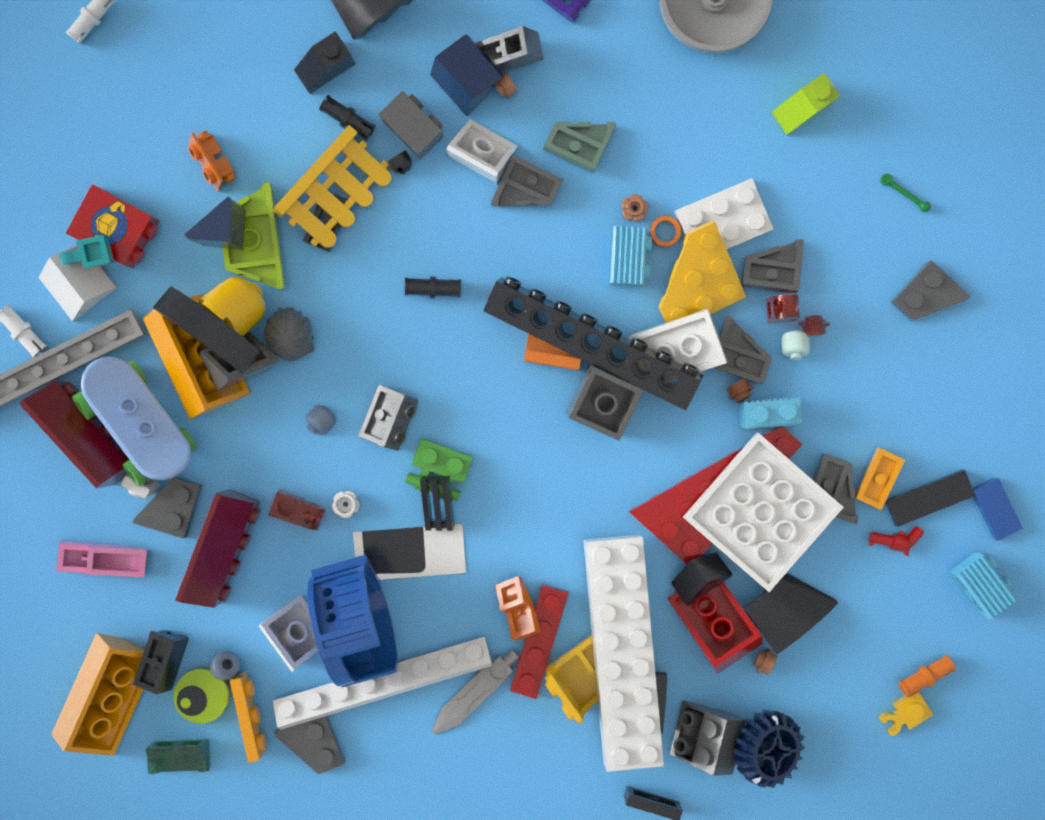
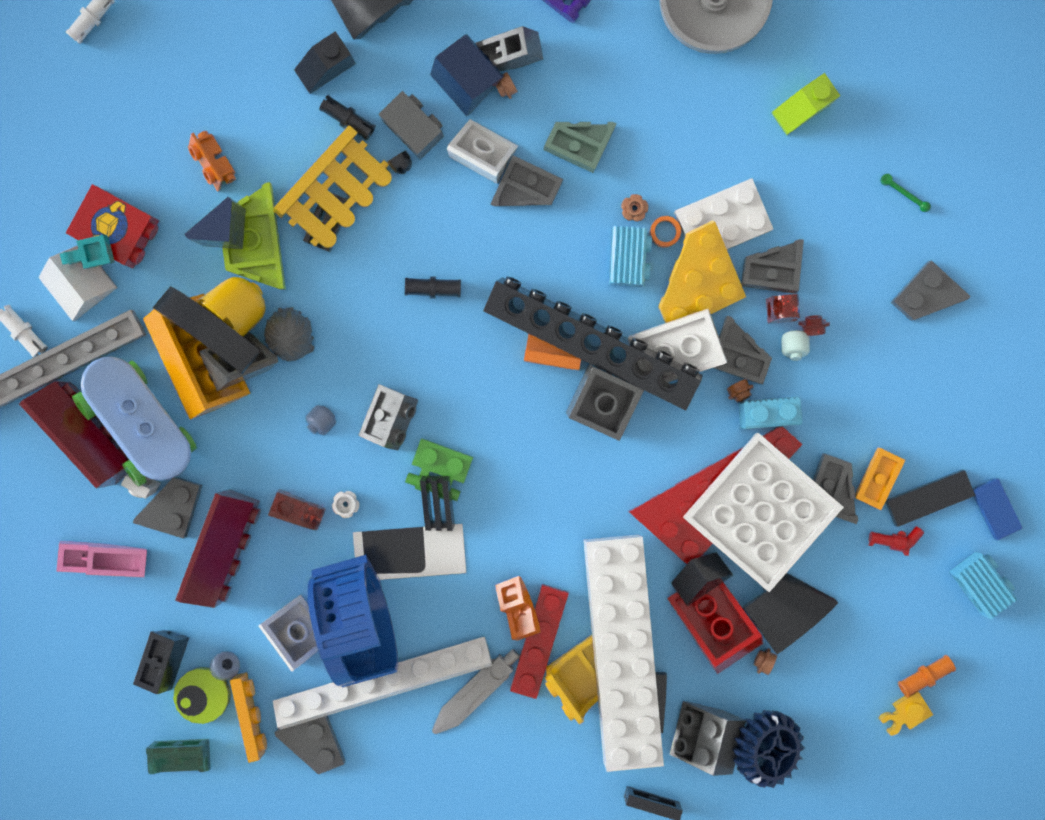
(101, 698): light orange slope -> none

